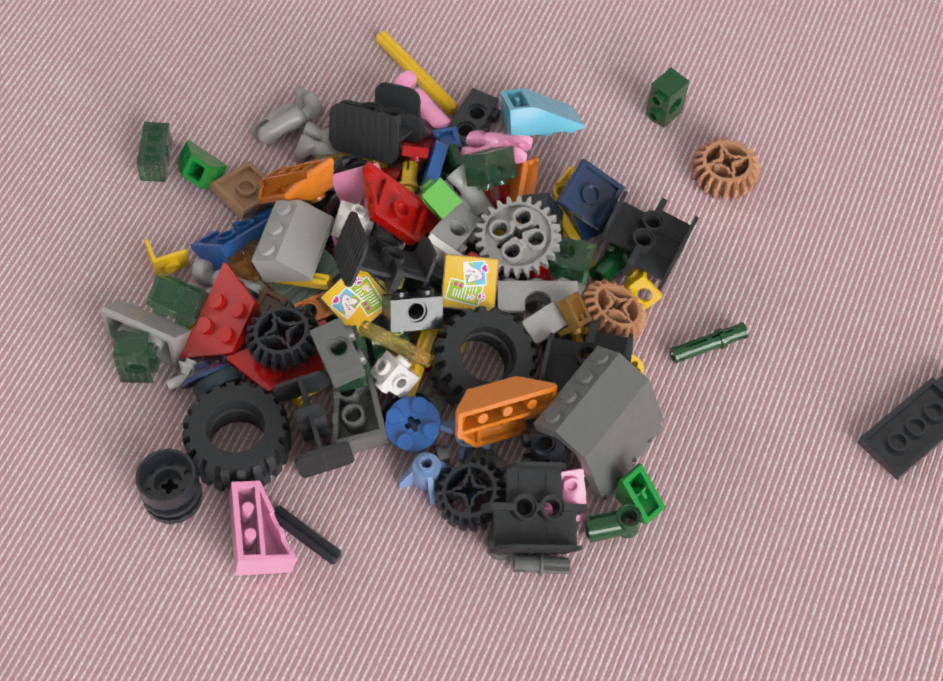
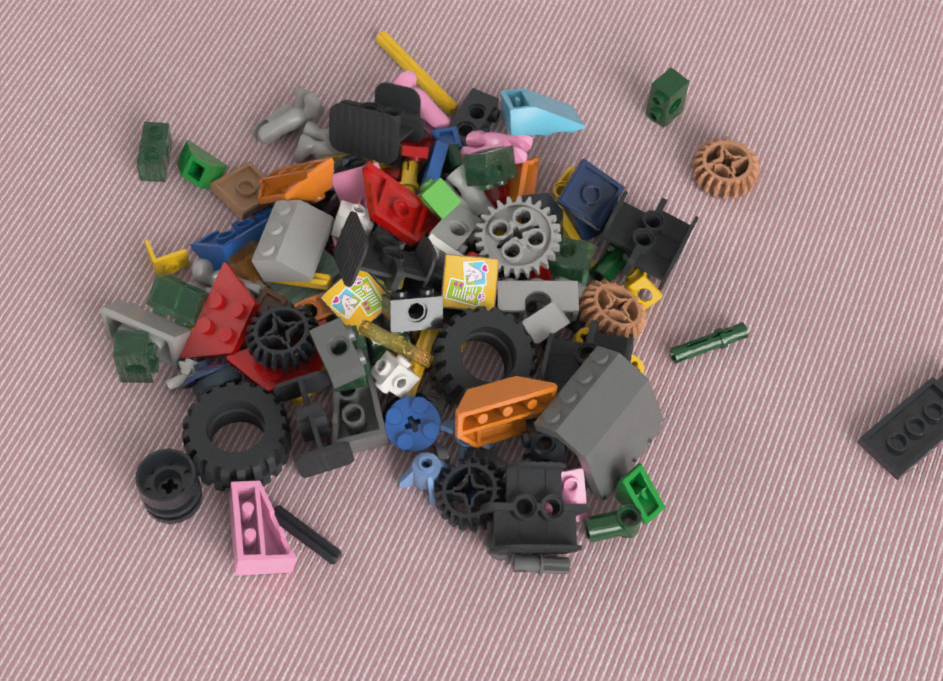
(575, 313): pearl gold bracket -> none

